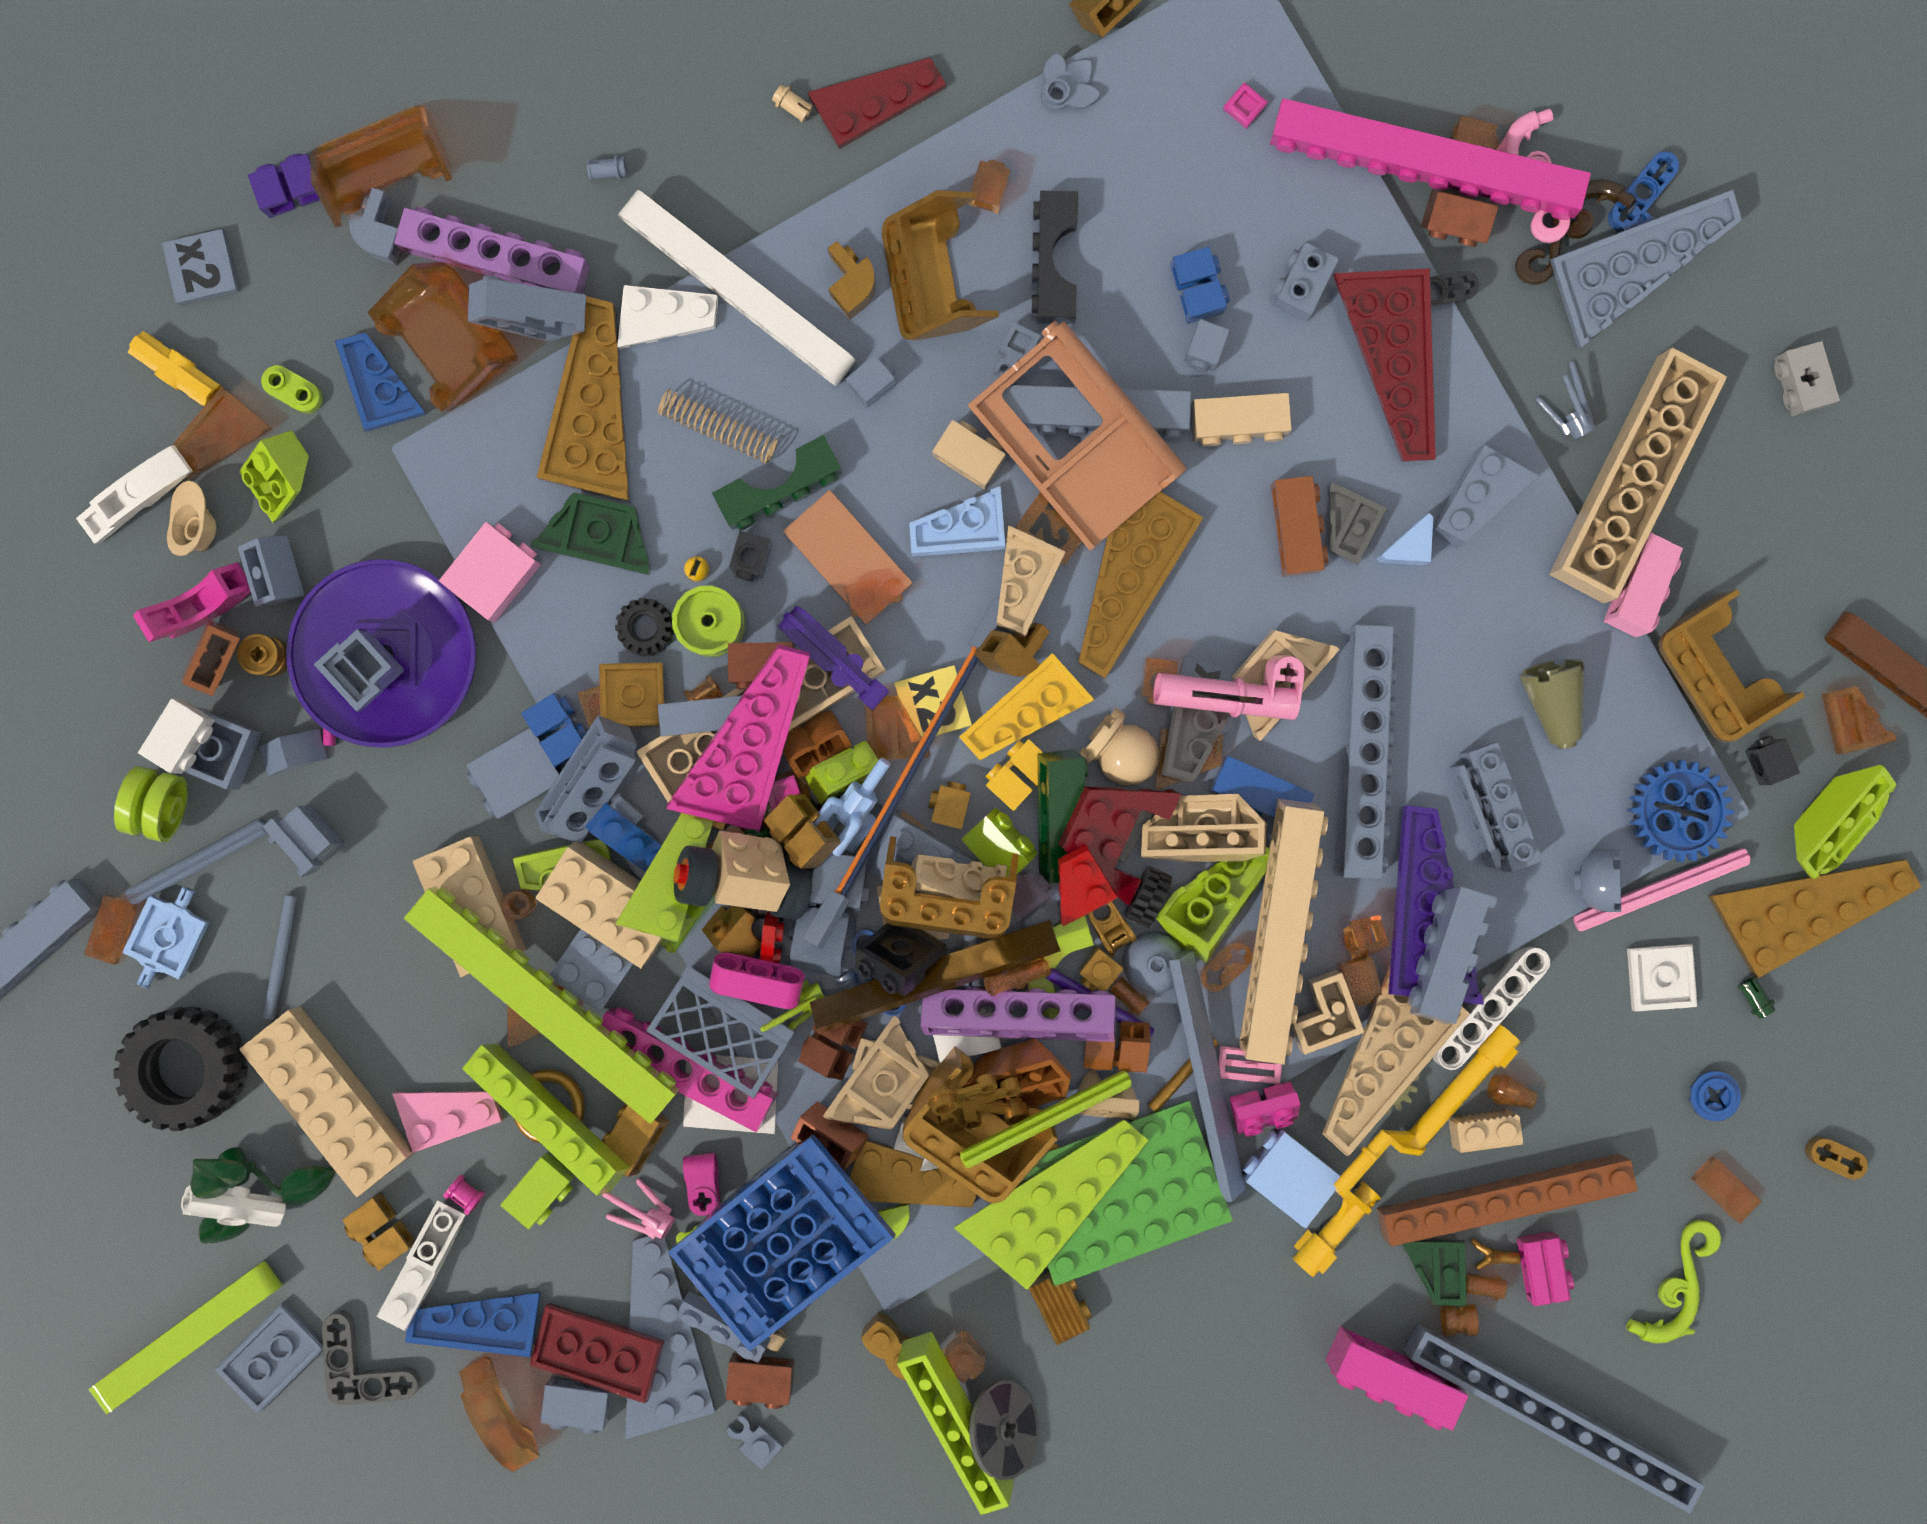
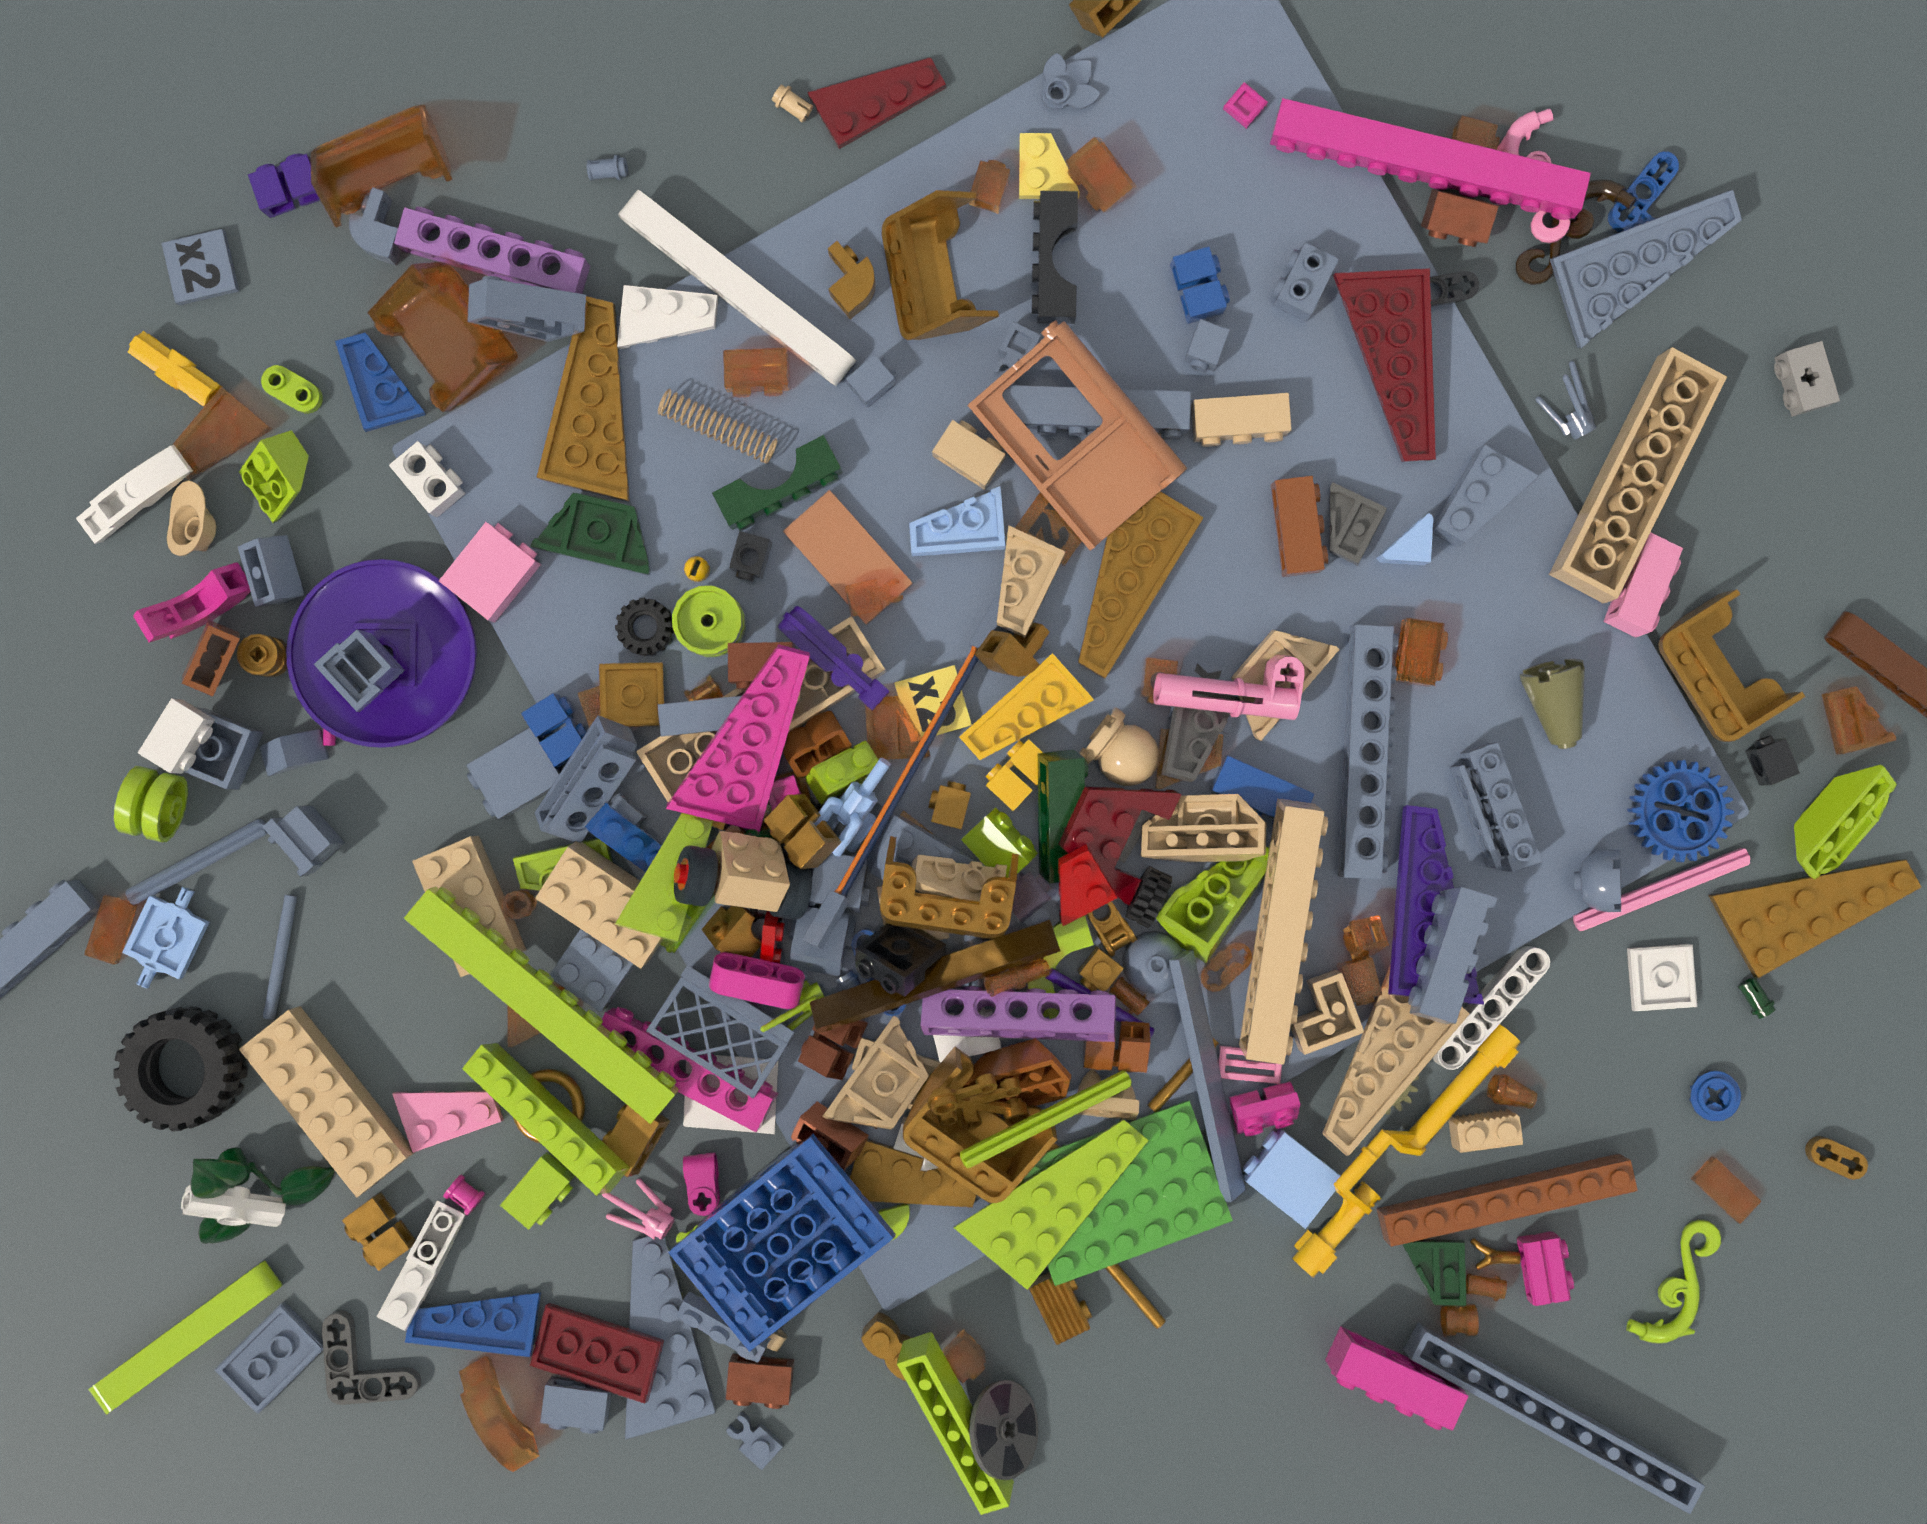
(423, 483): none -> white brick
(756, 371): none -> clear orange brick
(1041, 166): none -> light yellow wing
(1100, 175): none -> clear orange brick
(1136, 1295): none -> pearl gold bar
(1420, 652): none -> clear orange brick

